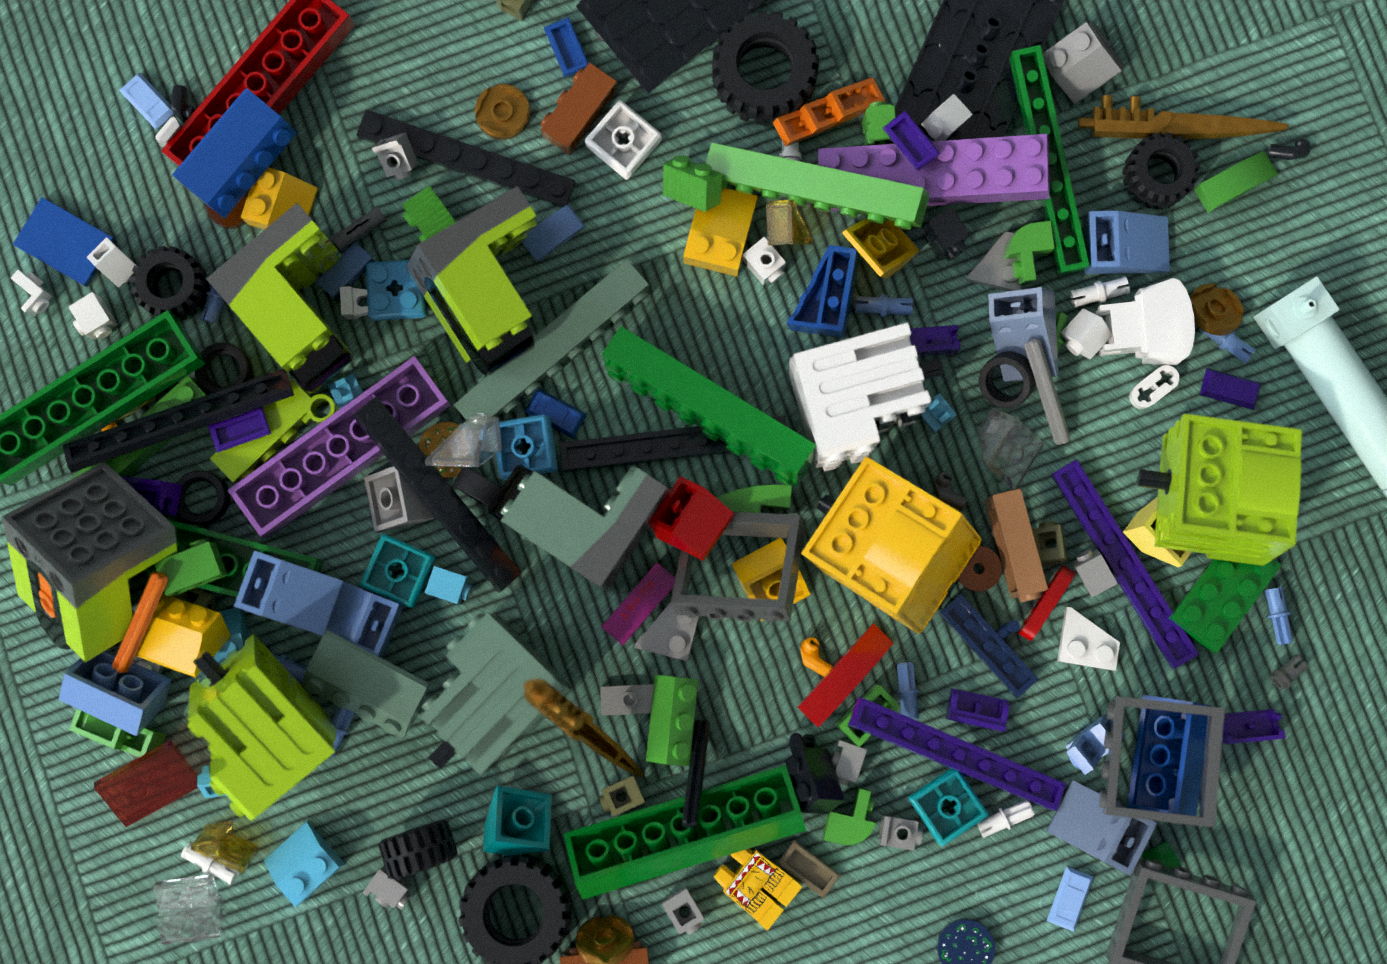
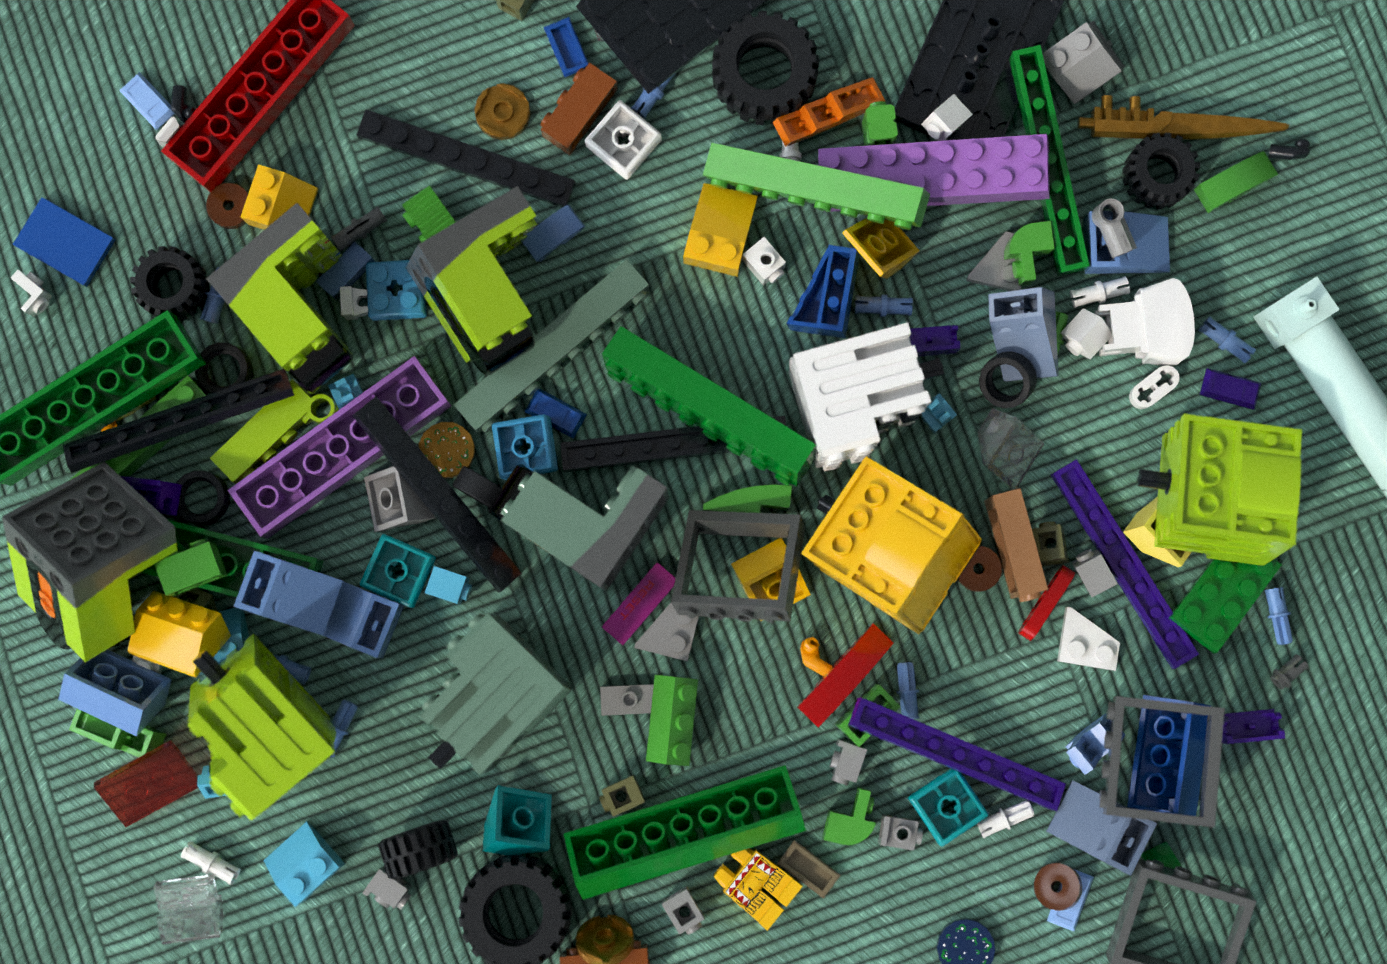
(92, 317): white brick -> none
(112, 262): white brick -> none
(140, 621): orange axle -> none
(224, 847): clear yellow slope -> none
(234, 153): blue slope -> none
(239, 429): dark purple tile -> none
(365, 684): sand green slope -> none
(397, 148): light grey brick -> none
(469, 443): clear slope -> none
(577, 723): pearl gold piece -> none
(648, 100): none -> medium blue pin
(690, 518): red slope -> none
(692, 183): bright green brick -> none
(696, 774): black axle -> none
(785, 224): clear yellow slope -> none
(813, 776): black brick -> none
(911, 140): dark purple tile -> none
(945, 492): dark grey arm -> none
(946, 235): black brick -> none
(977, 710): dark purple hinge -> none
(990, 644): dark blue plate -> none
(1047, 391): light grey axle -> none
(1070, 891): none -> reddish brown piece
(1114, 231): none -> light grey piece
(1216, 309): pearl gold tile -> none

